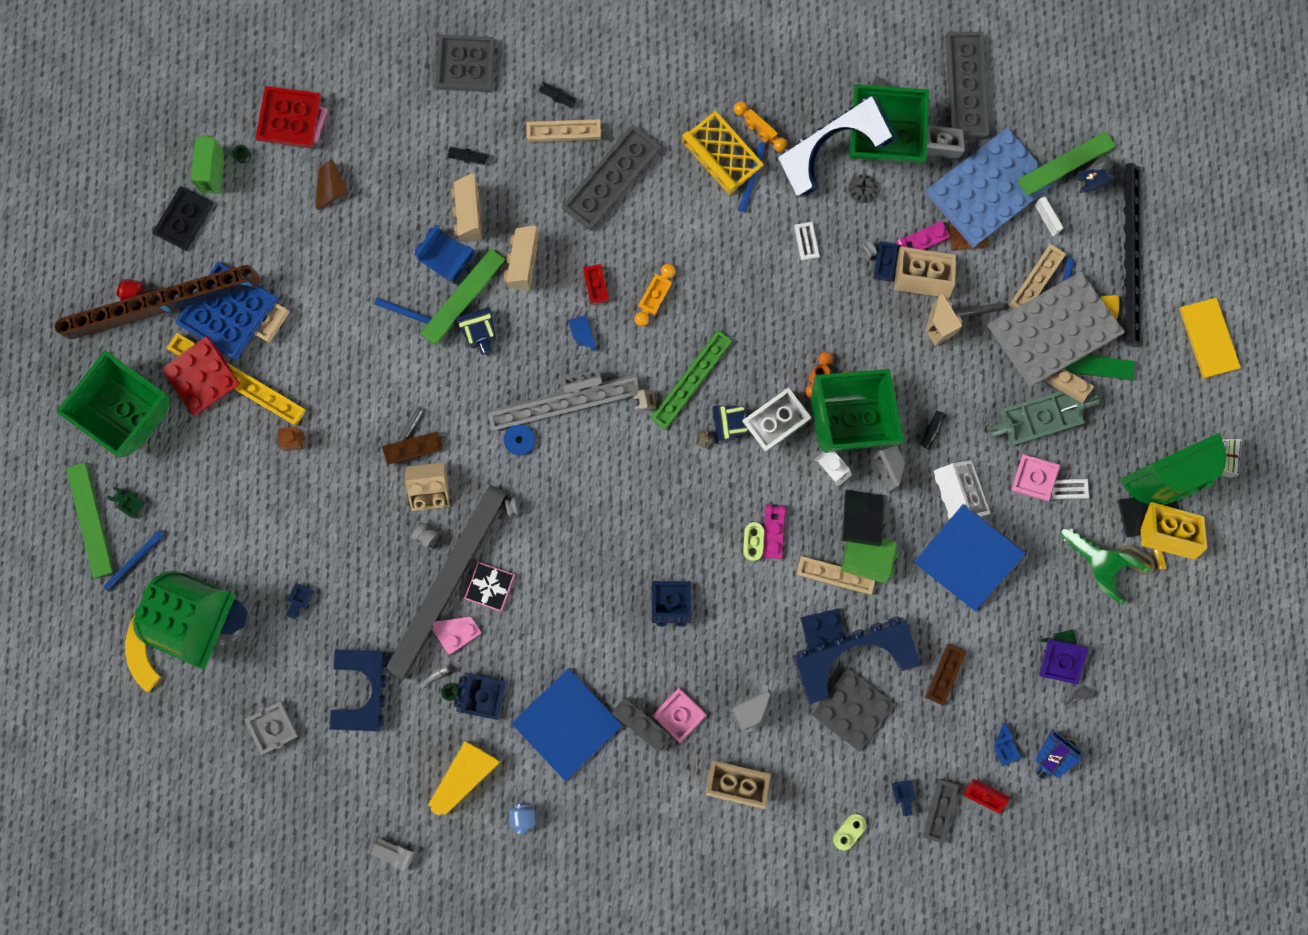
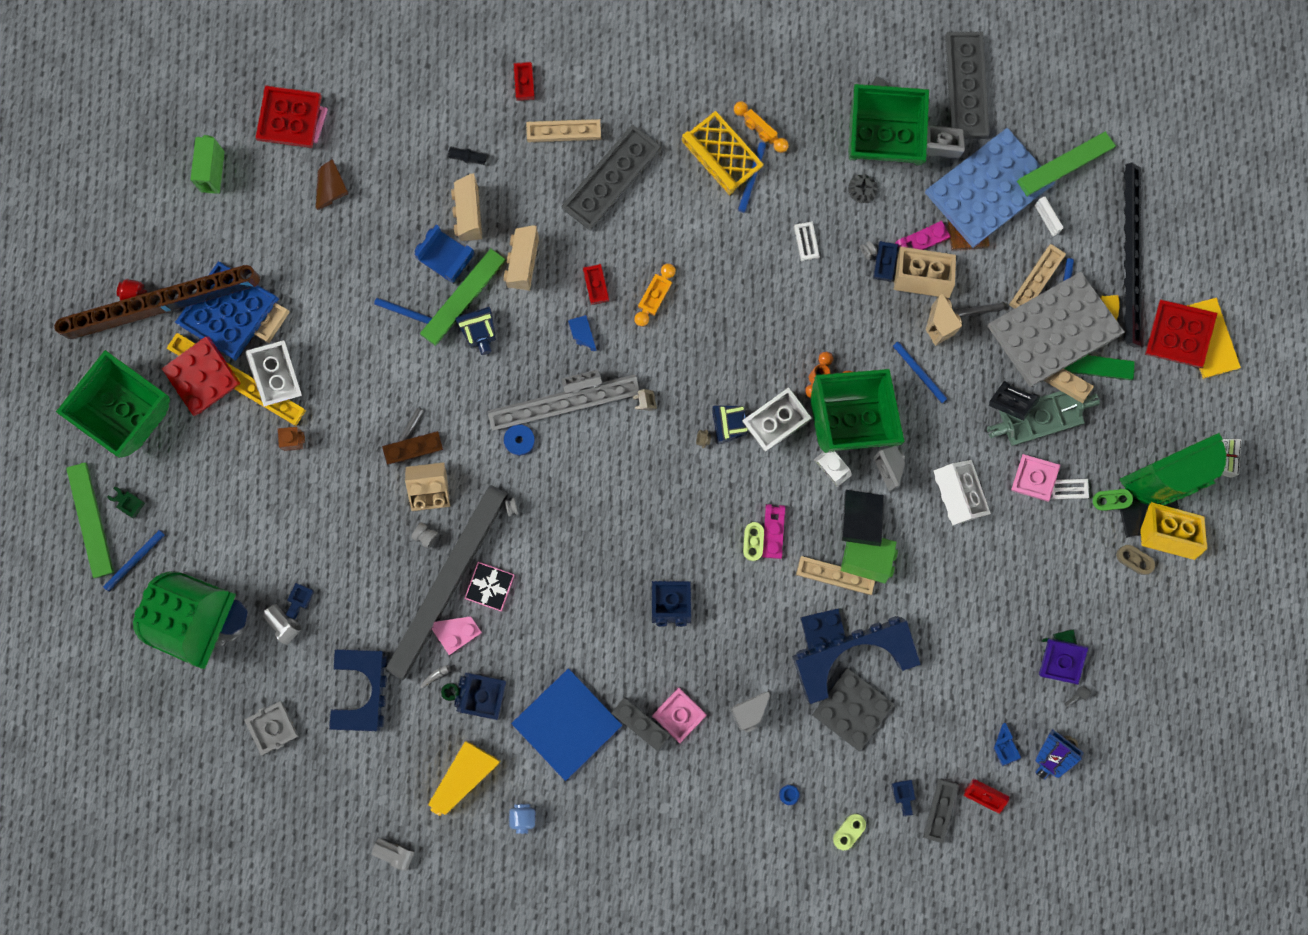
(139, 662): yellow tile -> none
(183, 218): black tile -> none
(240, 148): dark green bush -> none
(273, 373): none -> white slope
(285, 627): none -> light grey piece
(465, 63): dark grey plate -> none
(524, 81): none -> red plate
(557, 95): black pin -> none
(691, 380): bright green tile -> none
(738, 784): tan slope -> none
(789, 794): none -> blue tile
(801, 160): arch -> none
(919, 371): none -> blue bar
(933, 430): black pin -> none
(945, 674): reddish brown plate -> none
(969, 557): blue tile -> none
(1013, 401): none -> black plate
(1096, 175): dark blue piece -> none
(1105, 563): green animal -> none
(1112, 498): none -> bright green plate
(1159, 558): yellow piece -> none
(1181, 333): none -> red plate

